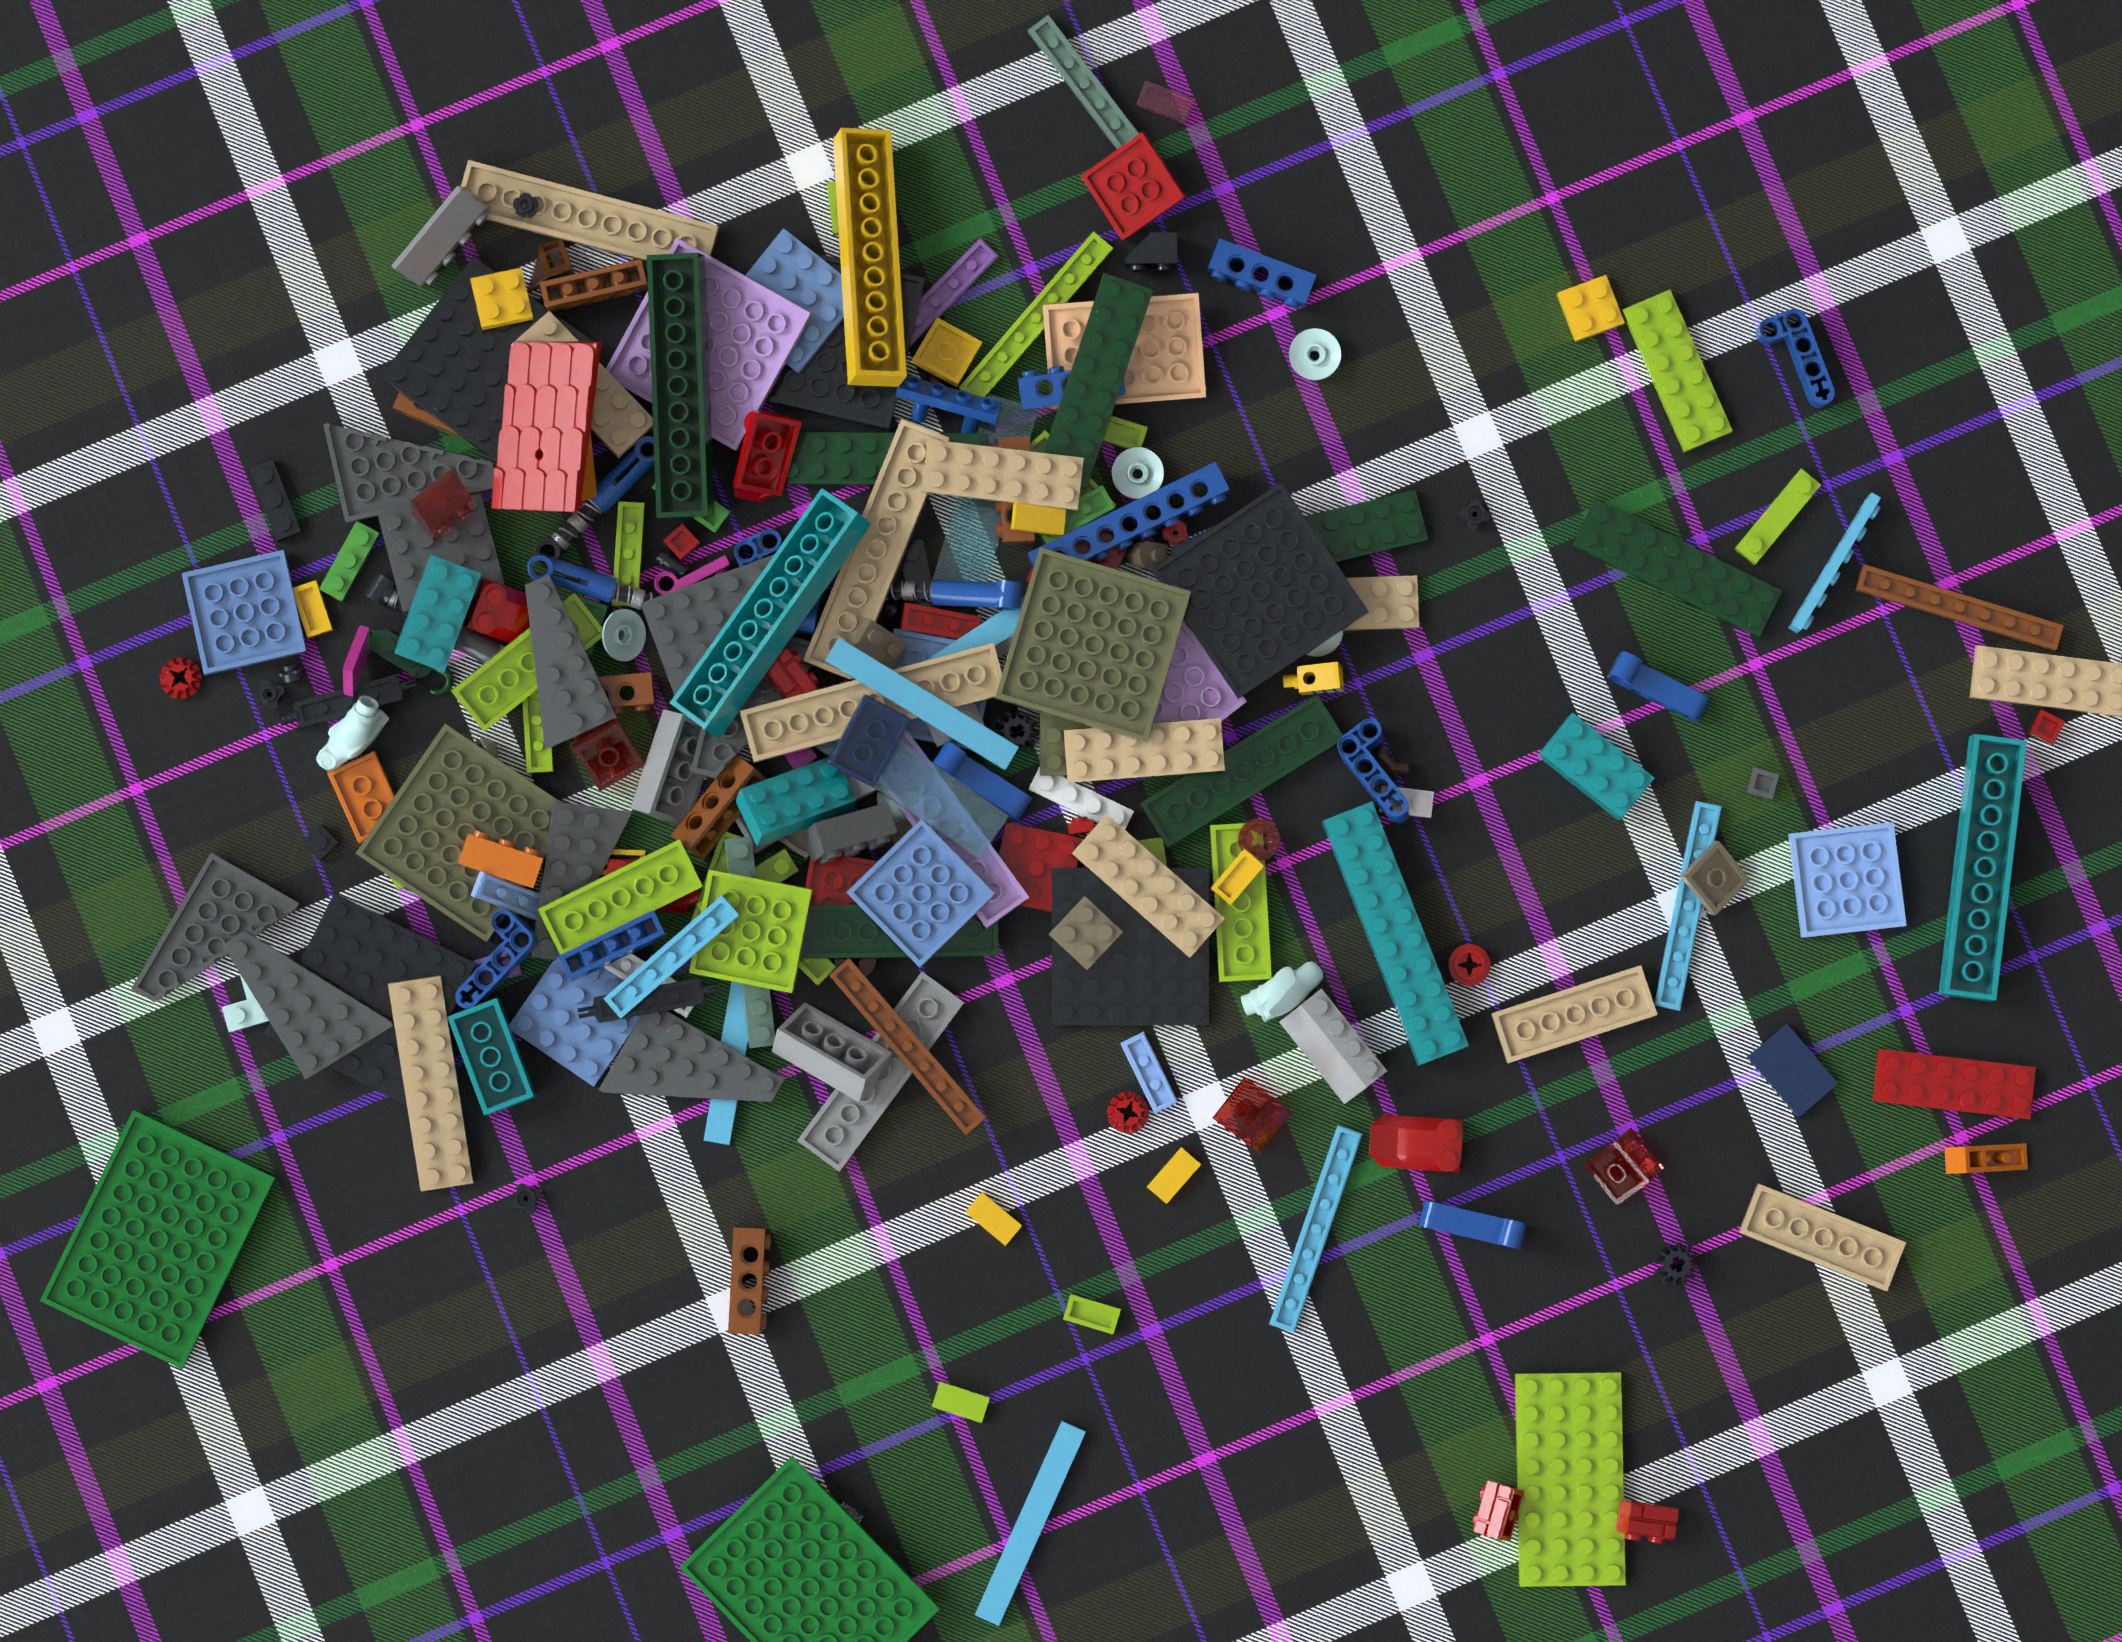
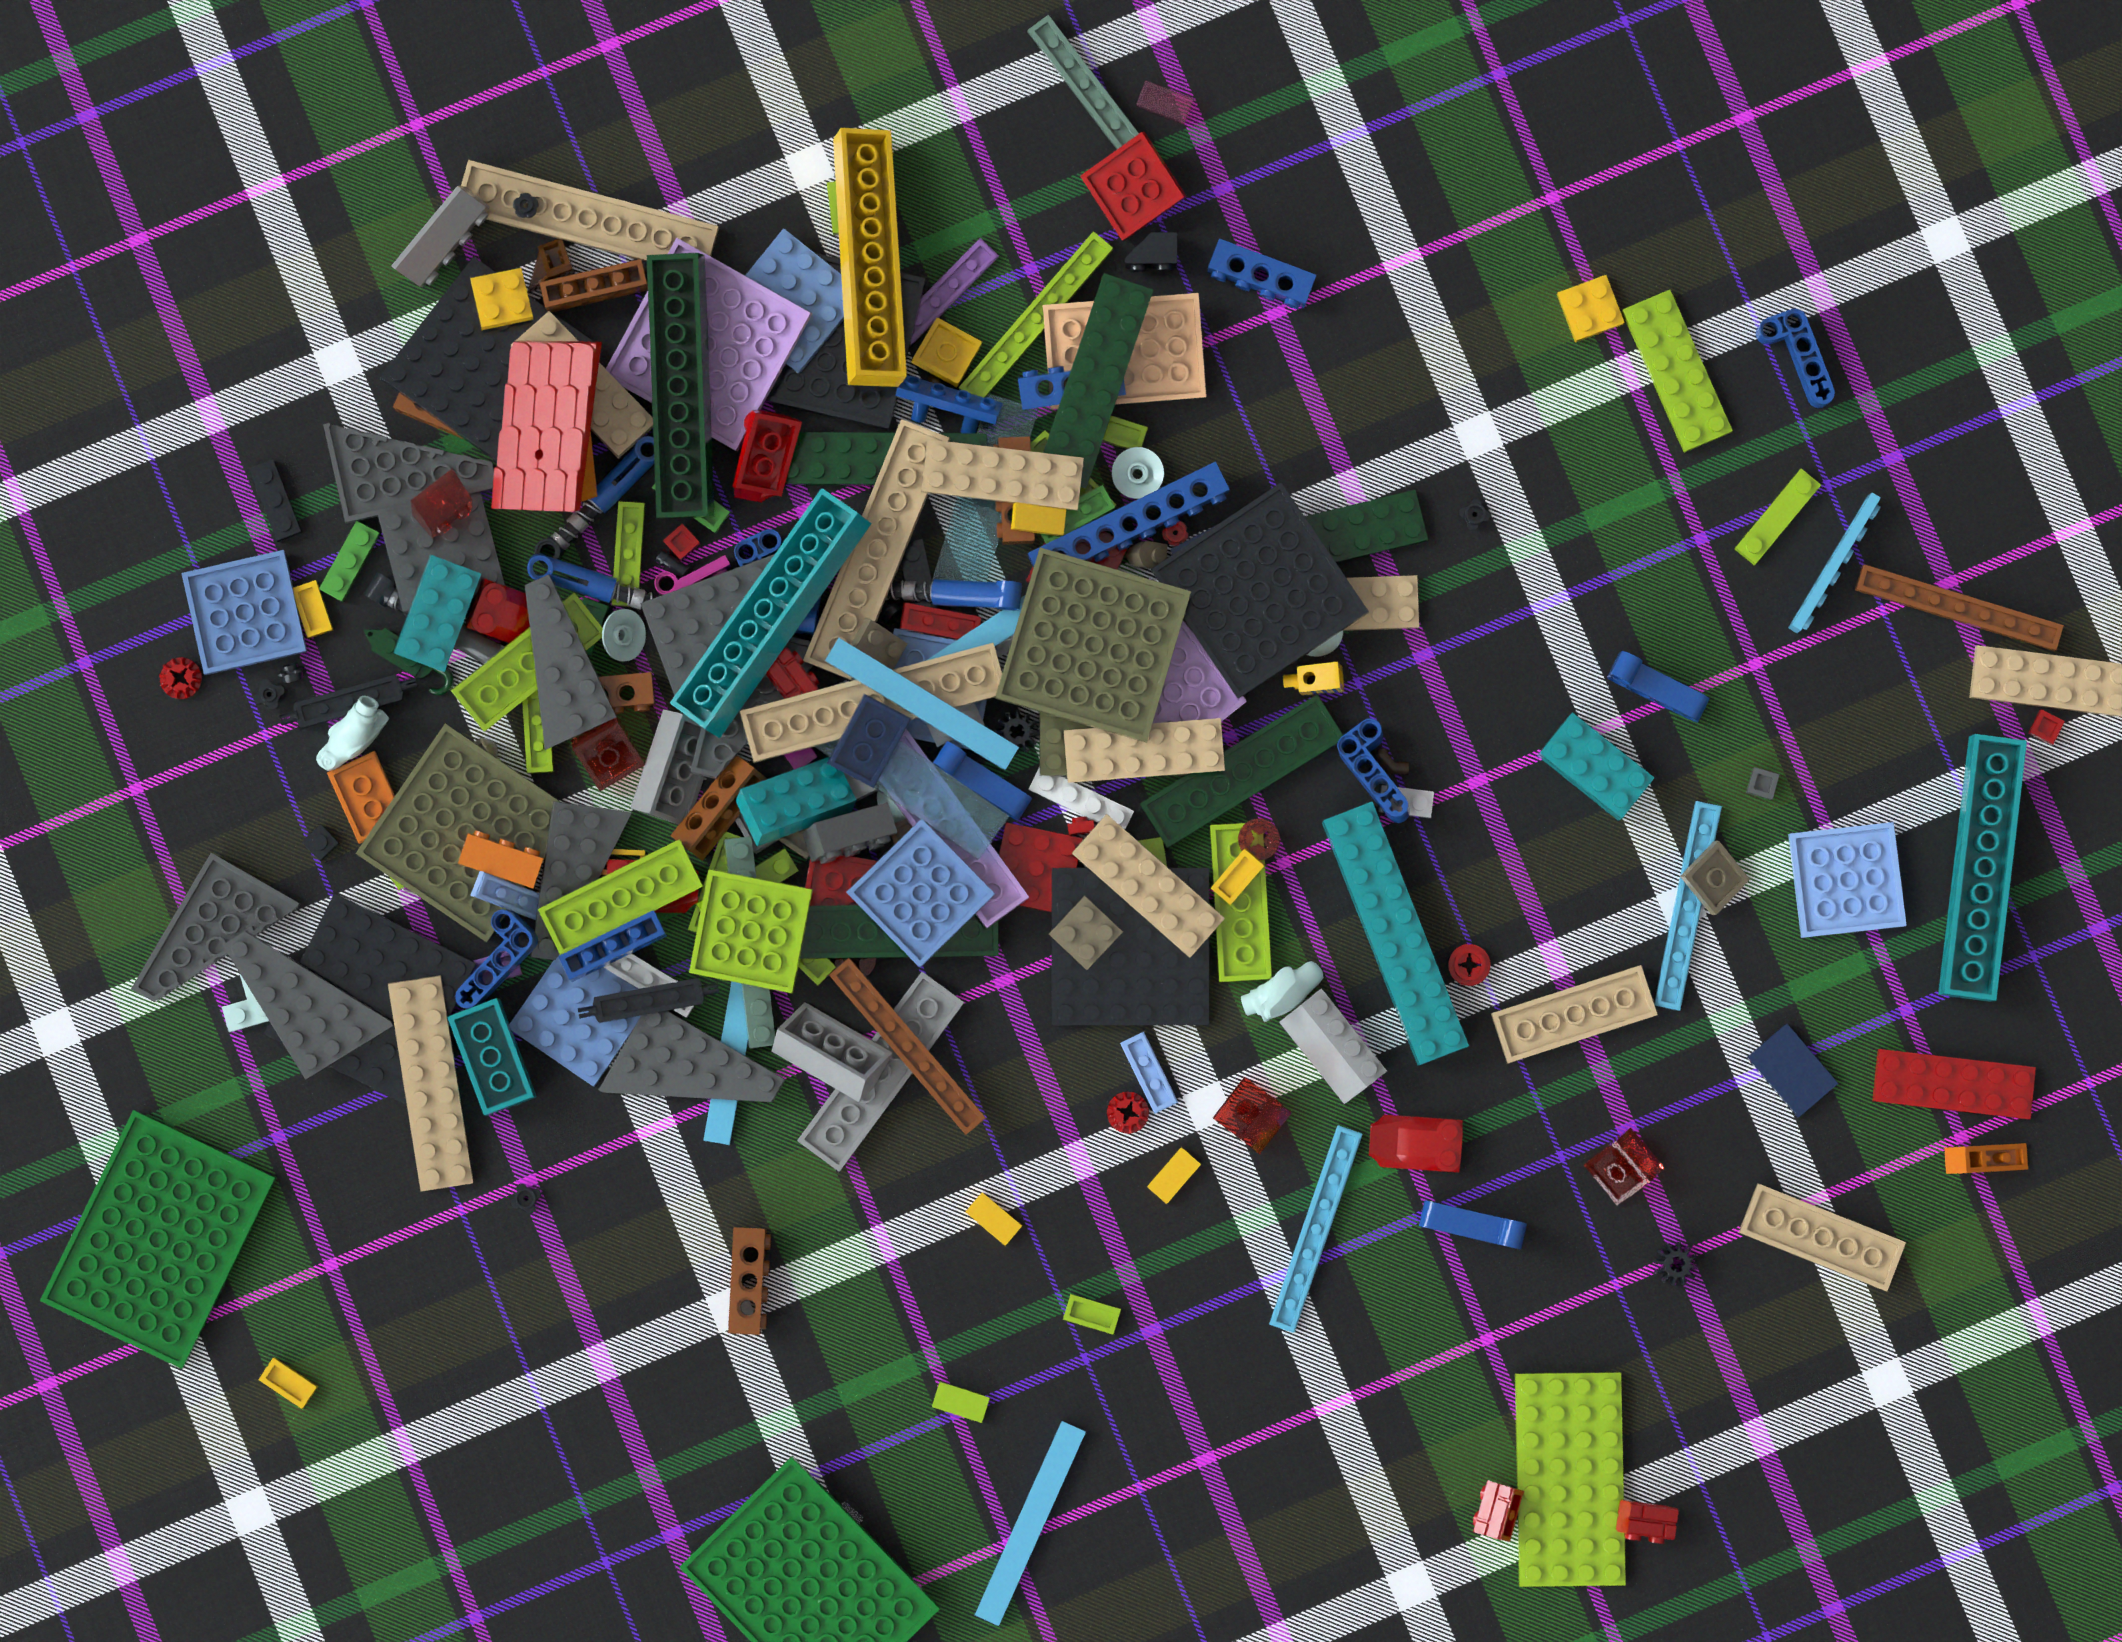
(288, 1383): none -> yellow tile
(356, 660): dark pink tile -> none
(672, 956): medium azure plate -> none
(1315, 341): light aqua dish -> none
(1676, 568): dark green plate -> none

